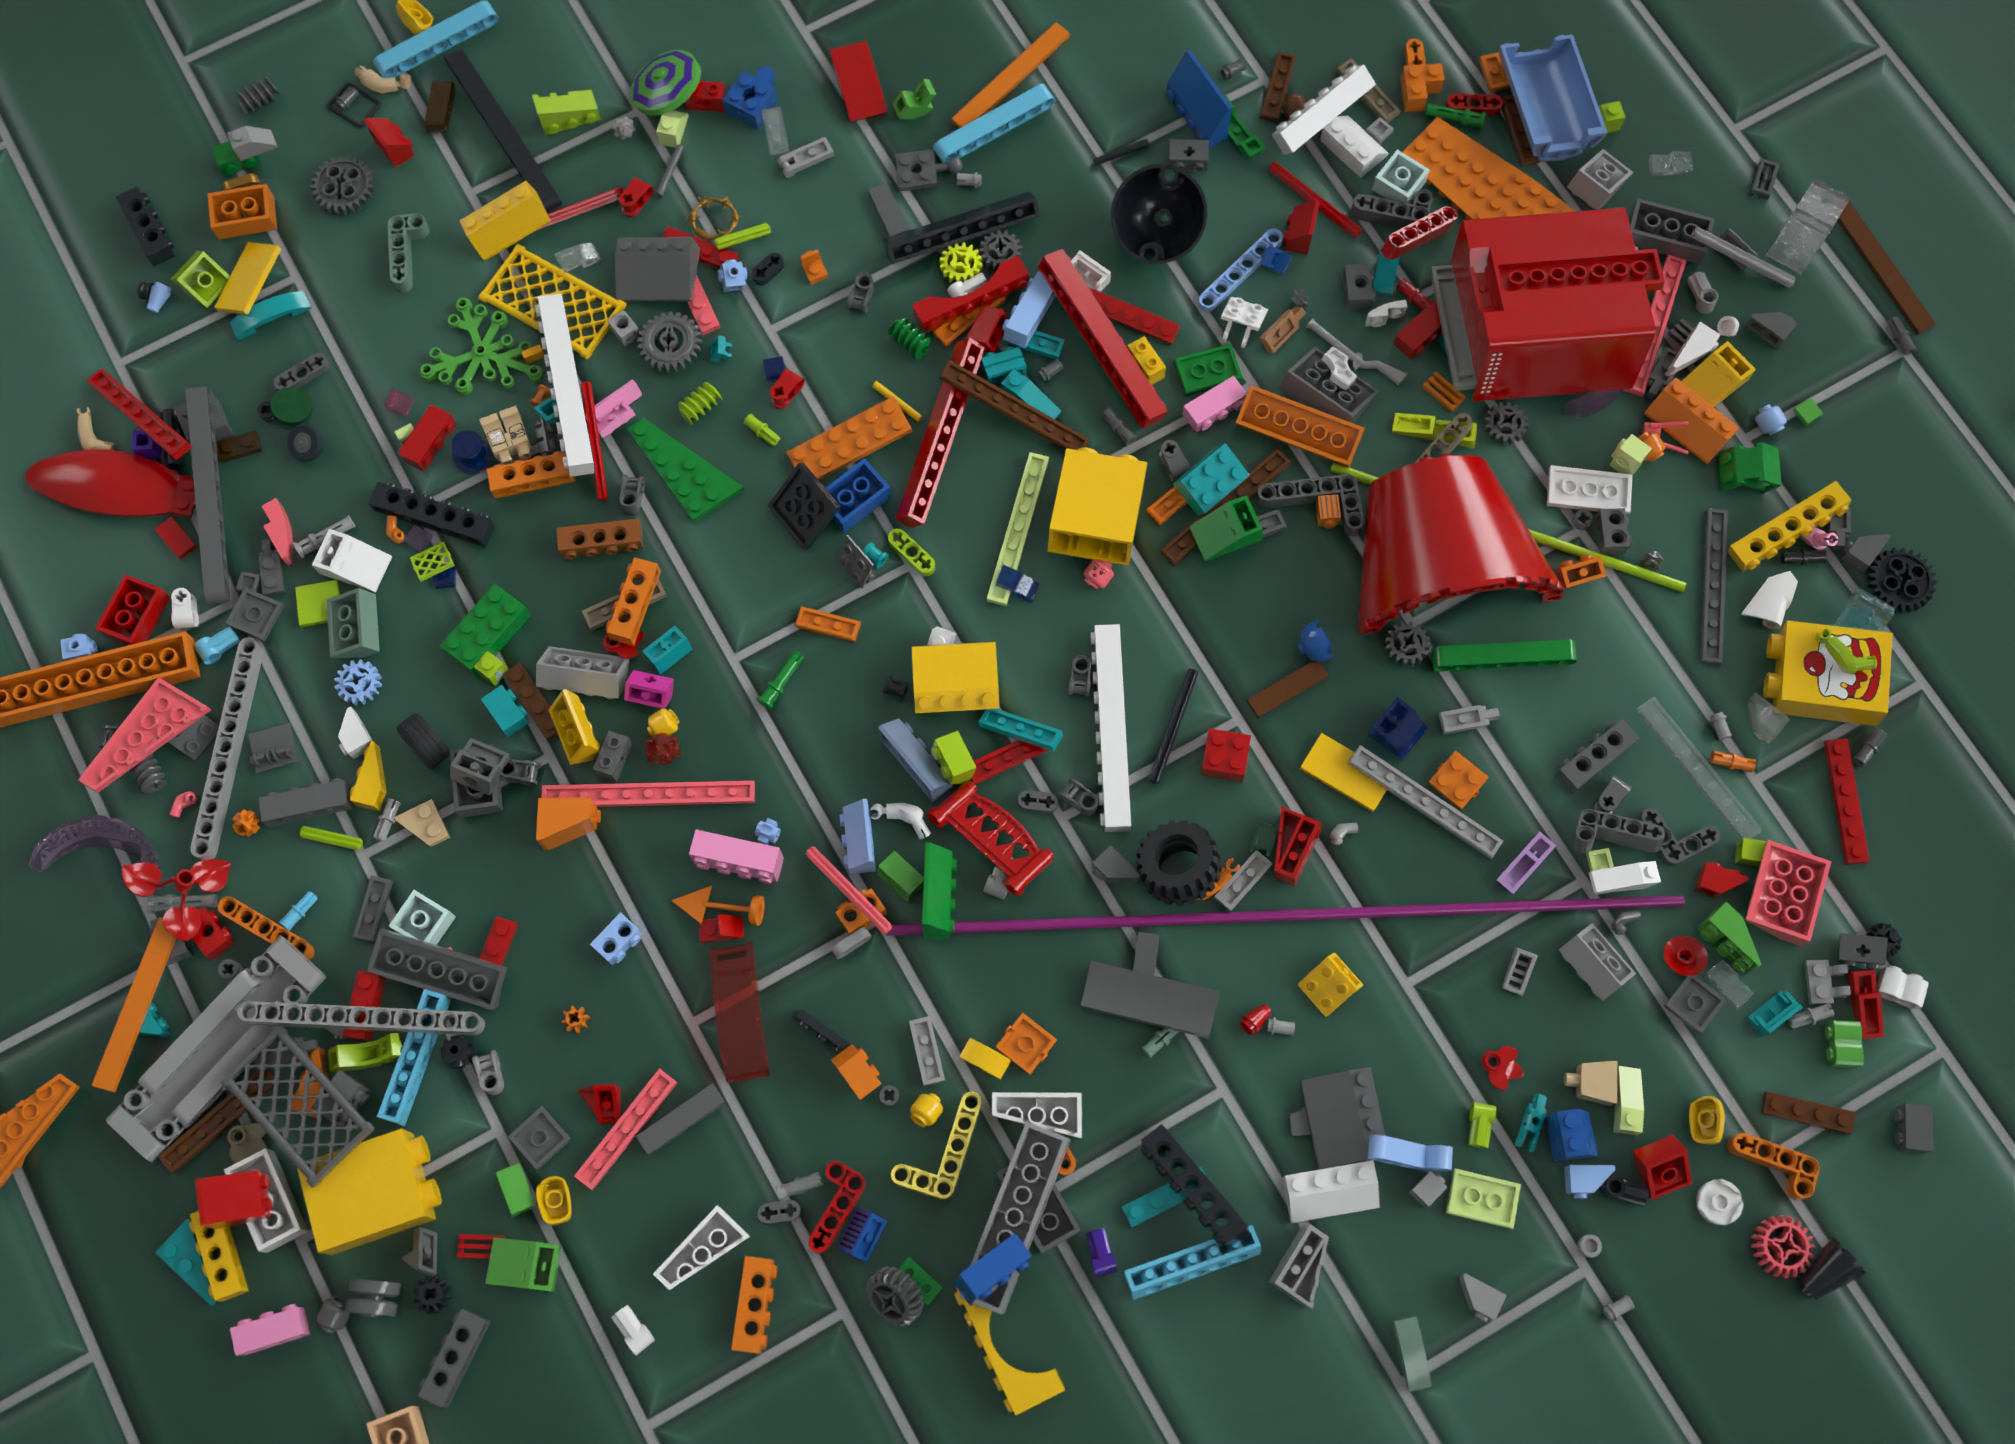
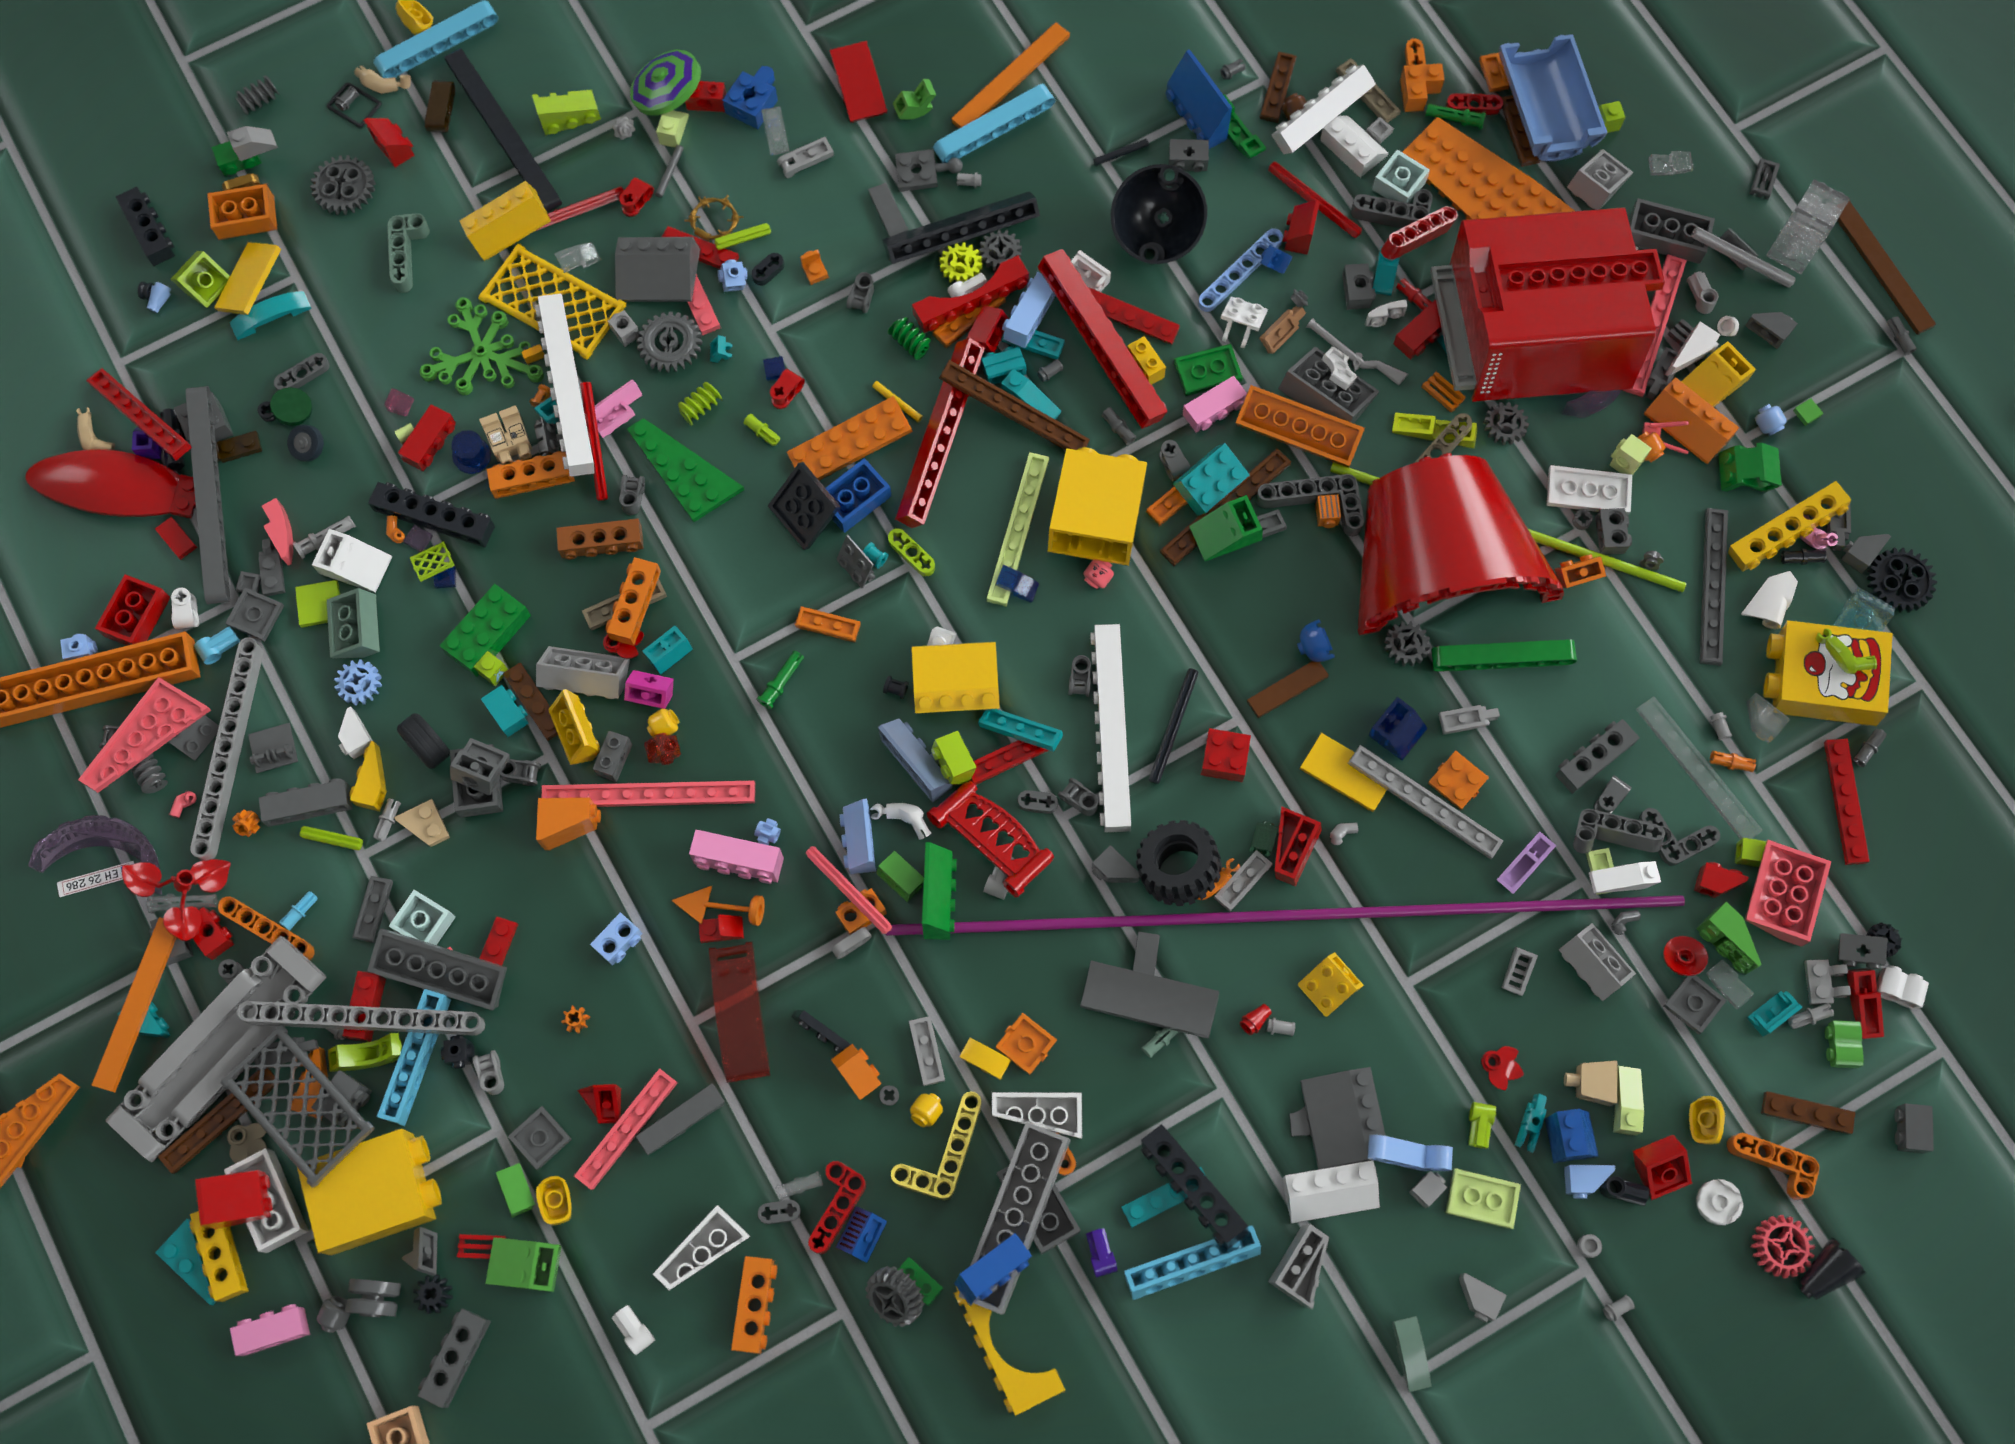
(91, 880): none -> white sticker

